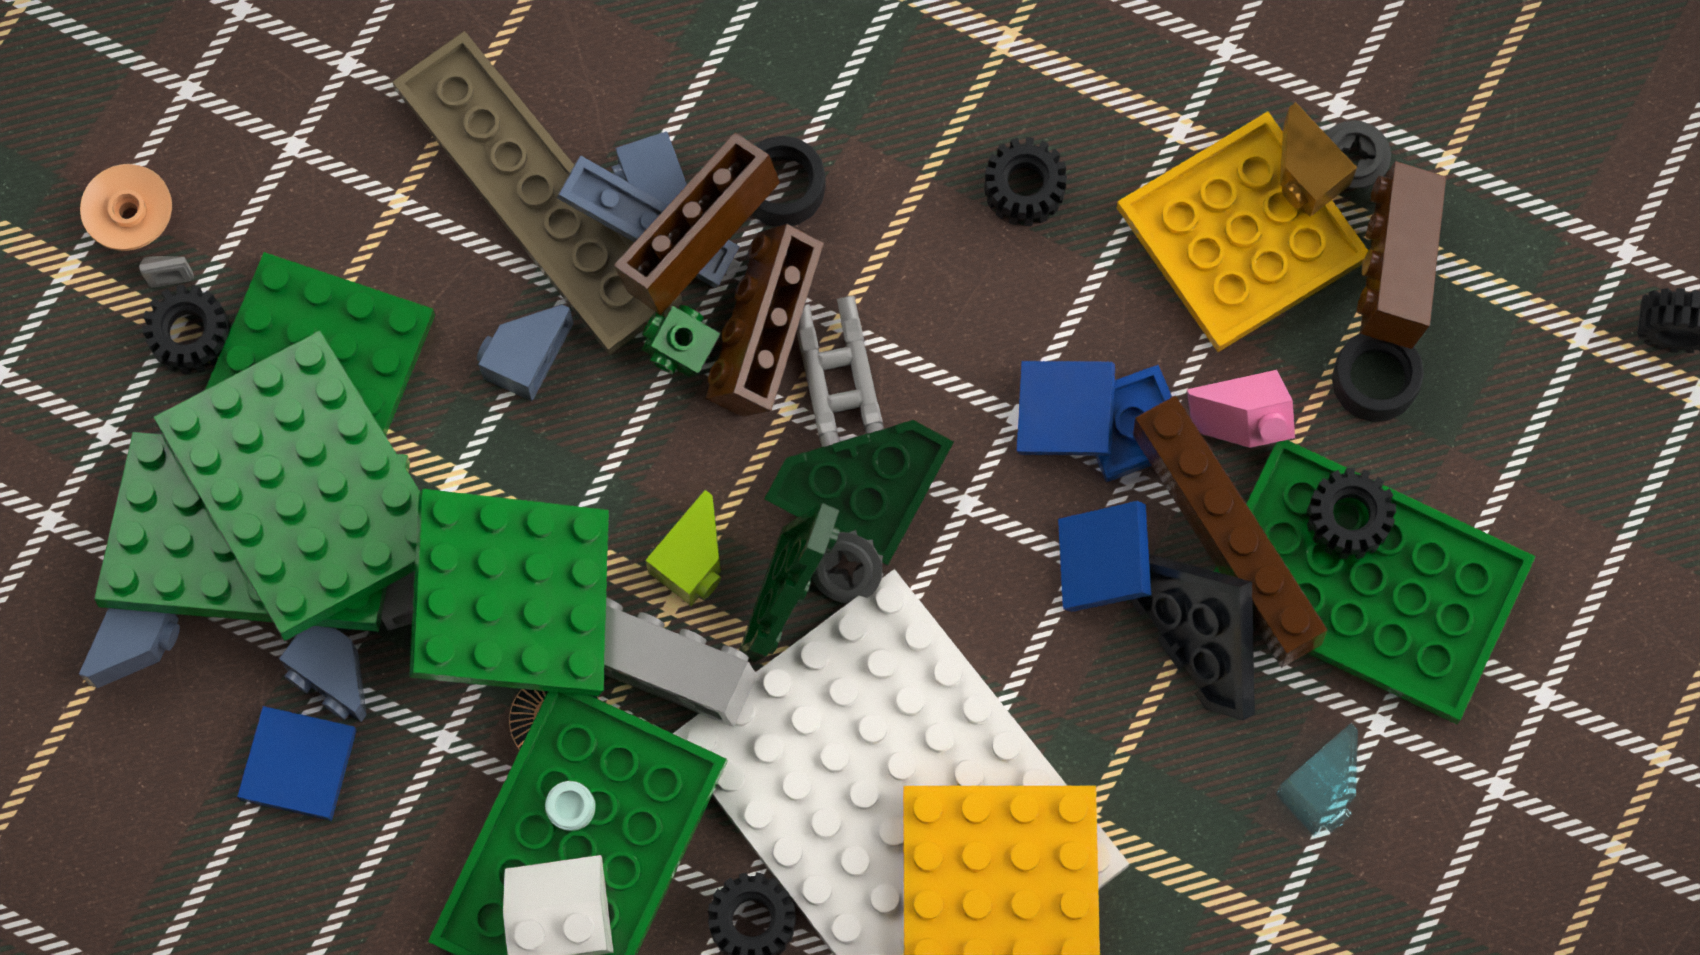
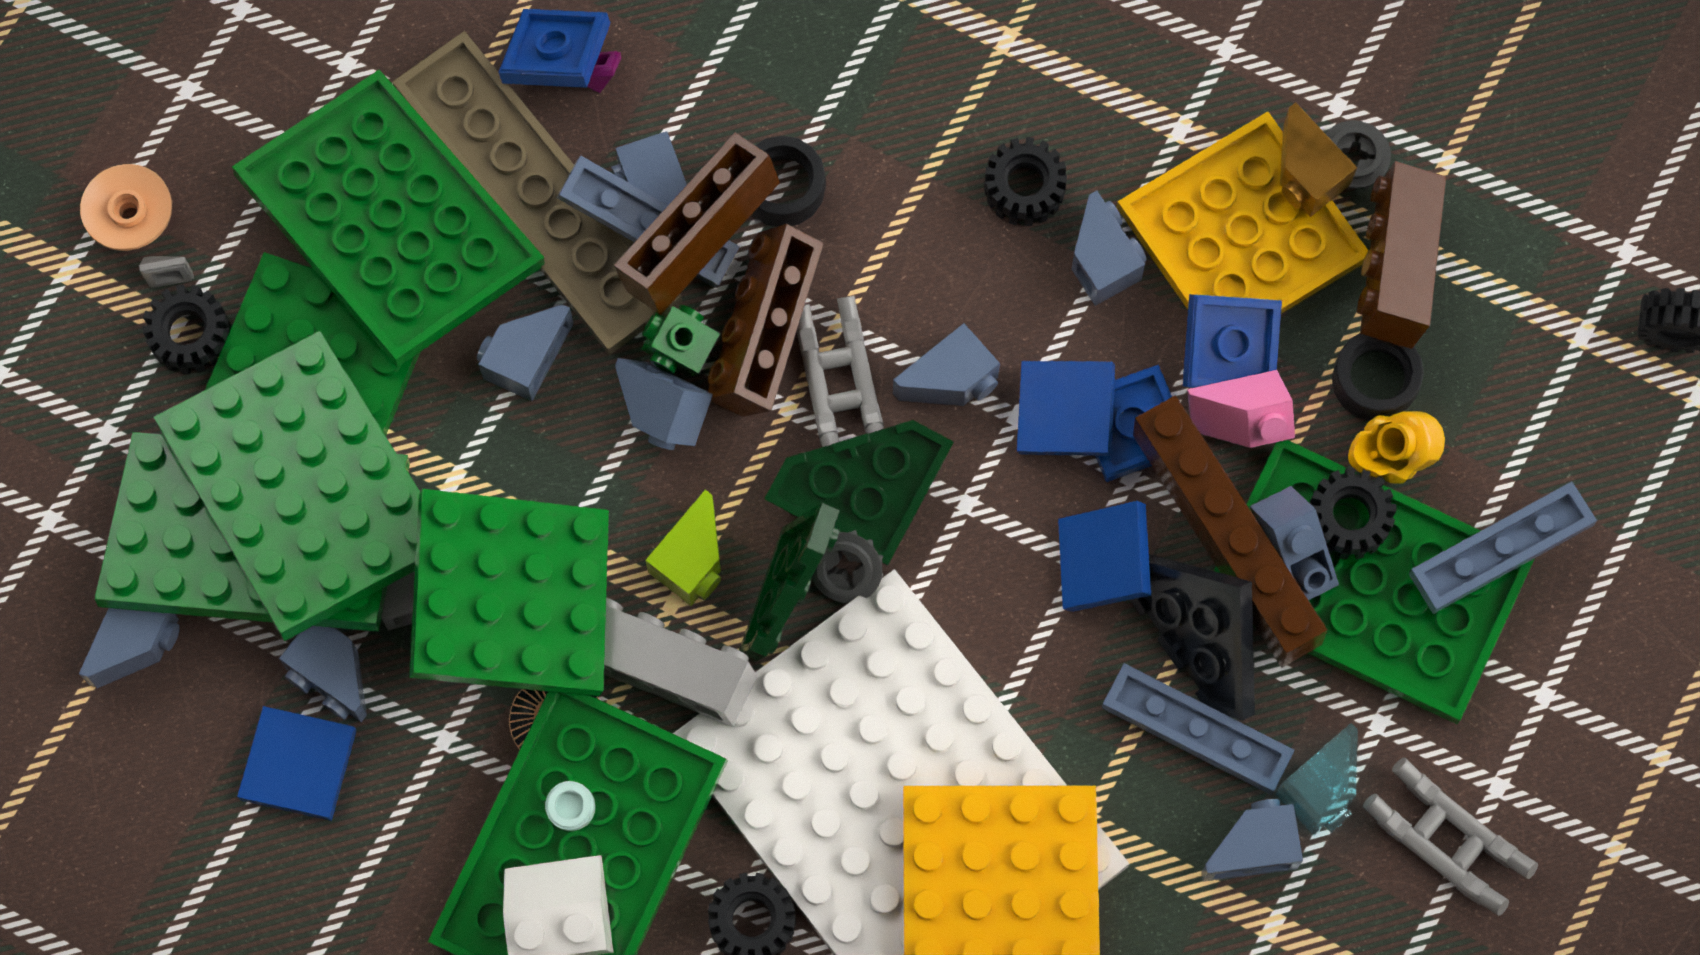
(388, 217): none -> green plate
(554, 48): none -> blue tile
(604, 70): none -> magenta slope
(662, 403): none -> sand blue slope
(950, 372): none -> sand blue slope
(1103, 254): none -> sand blue slope
(1197, 729): none -> sand blue plate
(1230, 338): none -> blue tile
(1258, 844): none -> sand blue slope
(1298, 538): none -> sand blue slope
(1397, 445): none -> yellow head
(1479, 838): none -> light grey piece
(1502, 547): none -> sand blue plate

